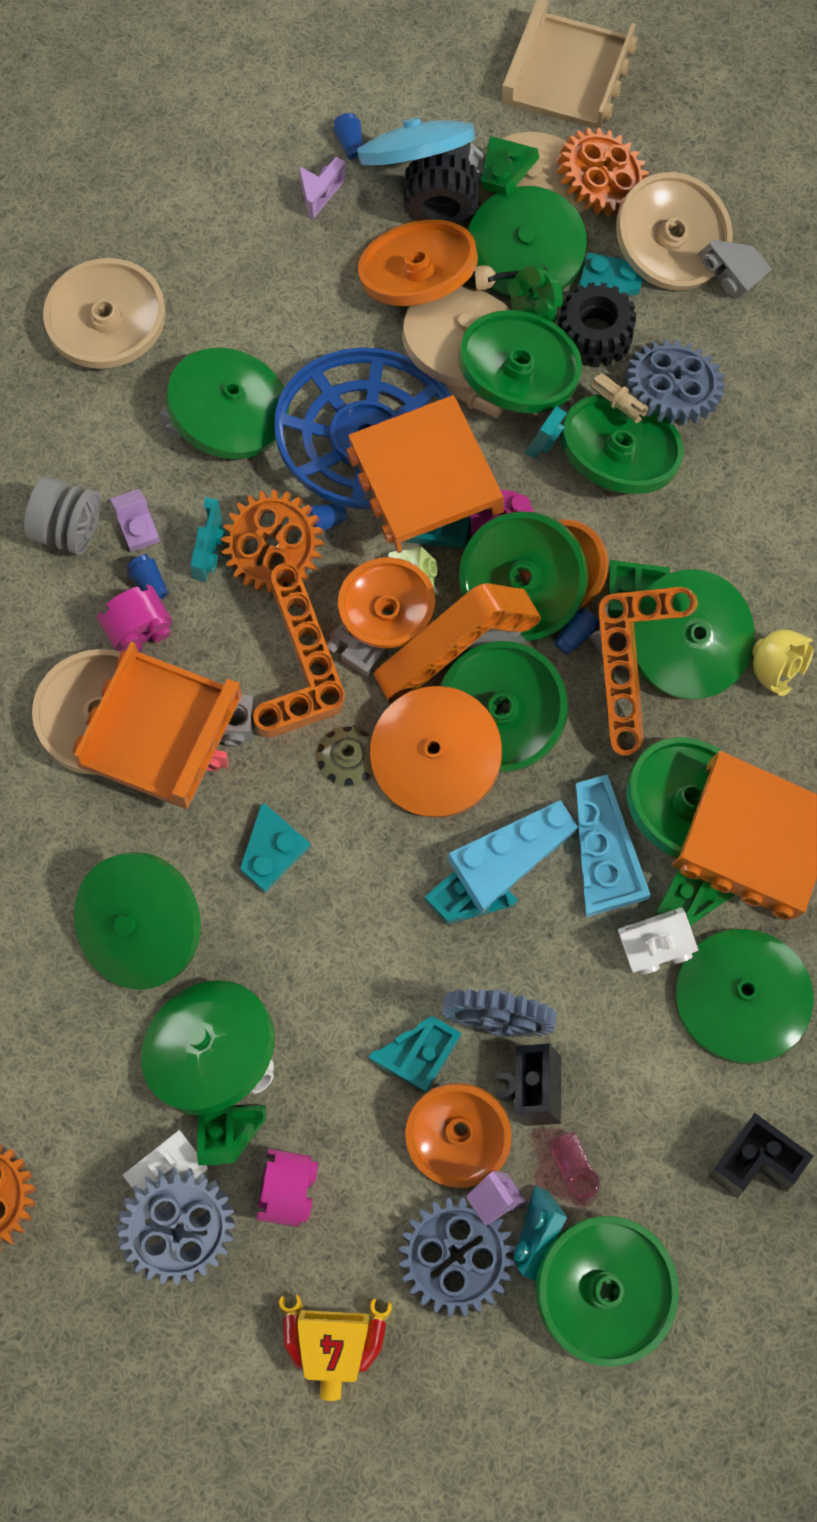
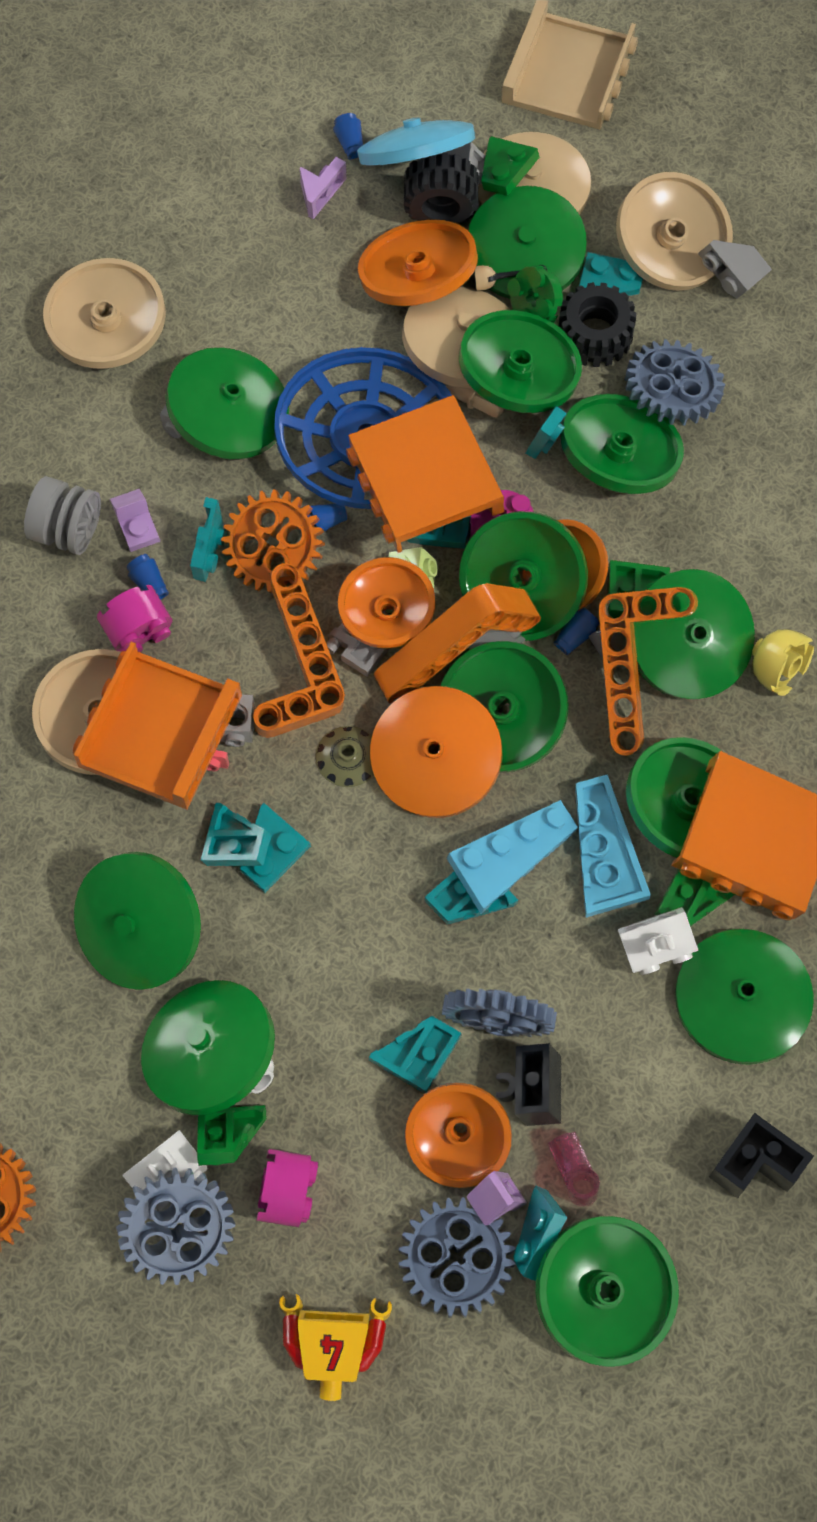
(234, 840): none -> teal wing
(599, 169): orange gear -> none
(619, 397): tan axle -> none

